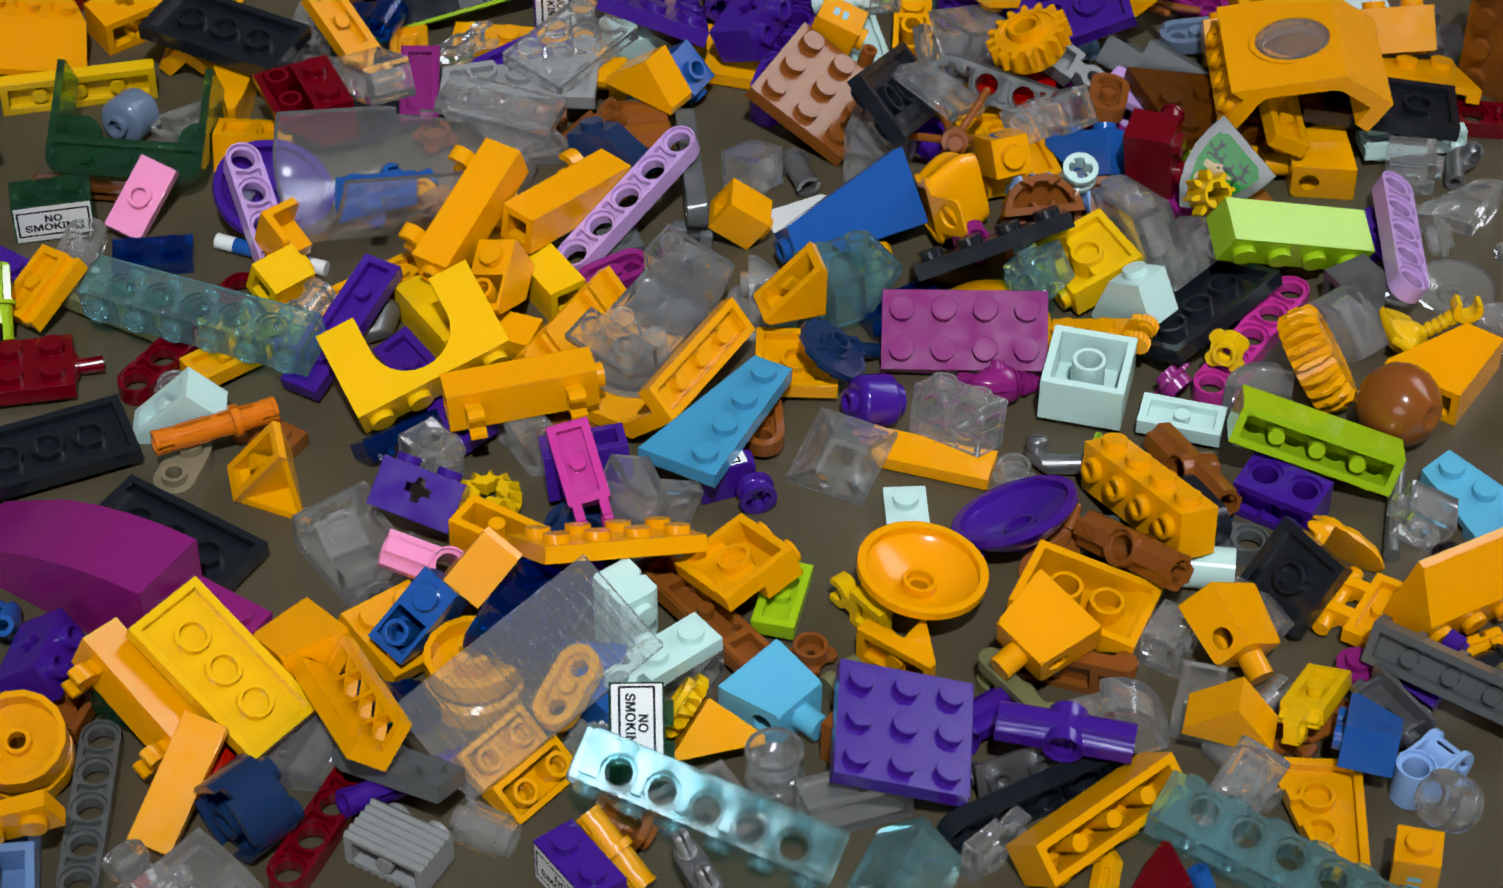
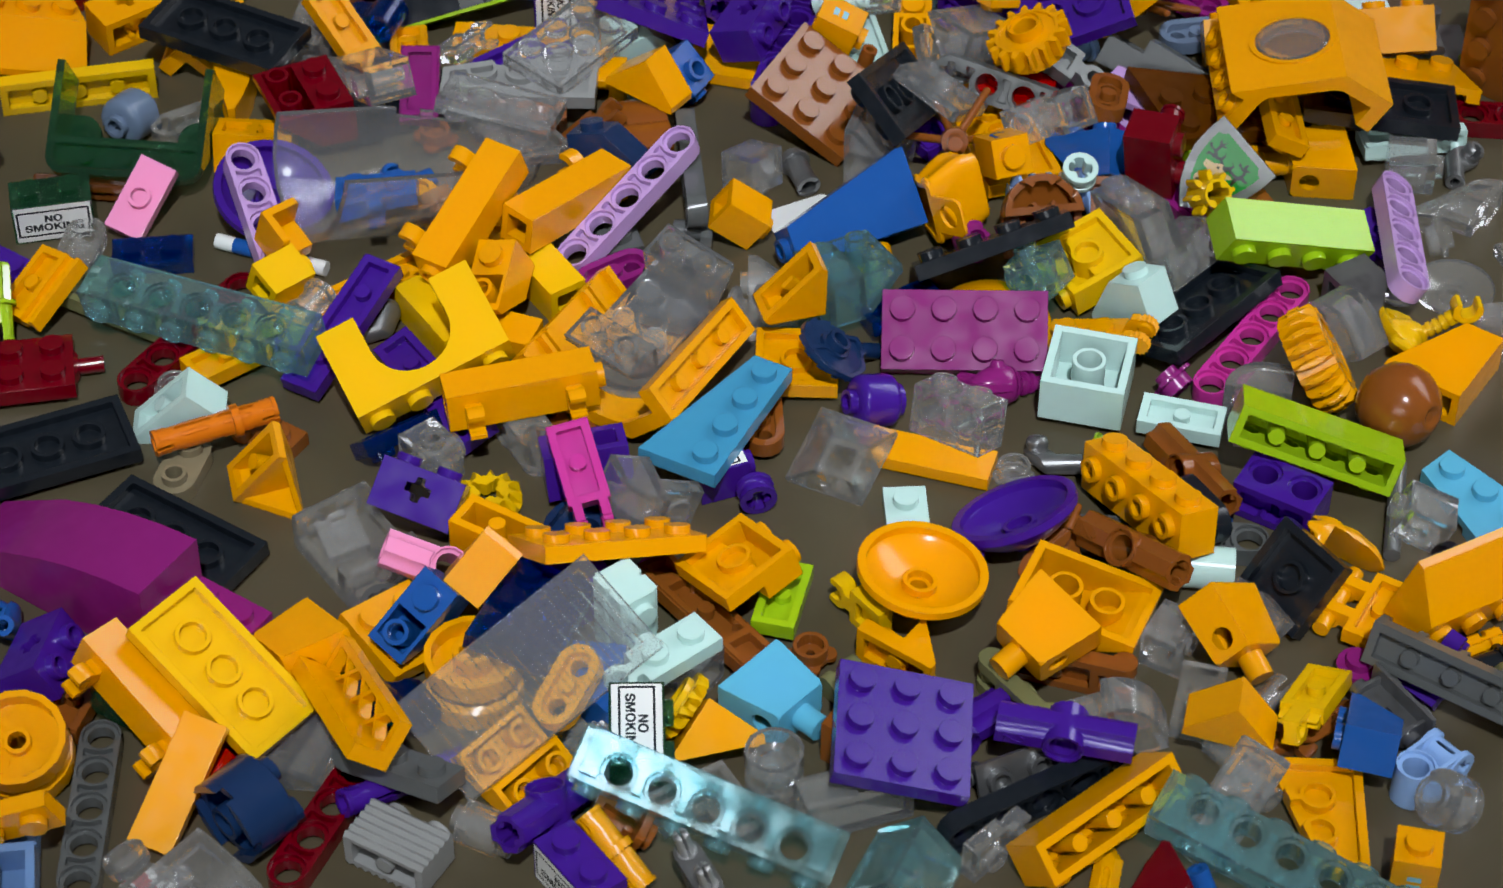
(545, 806): none -> dark purple piece
(1228, 339): yellow plate -> none

